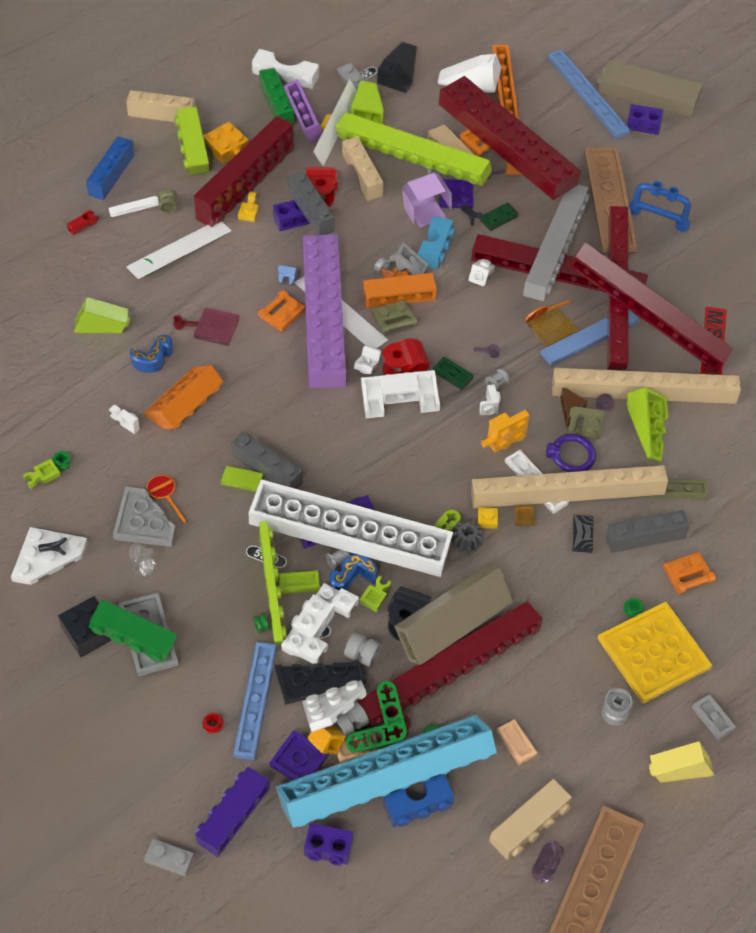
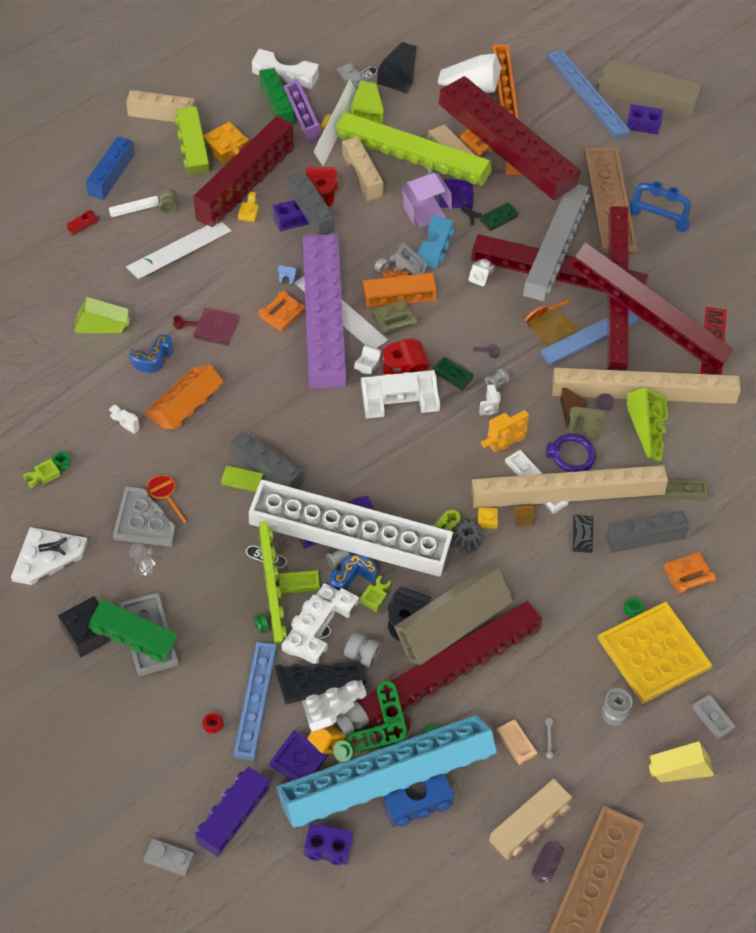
(343, 750): none -> plate
(548, 723): none -> light grey hinge

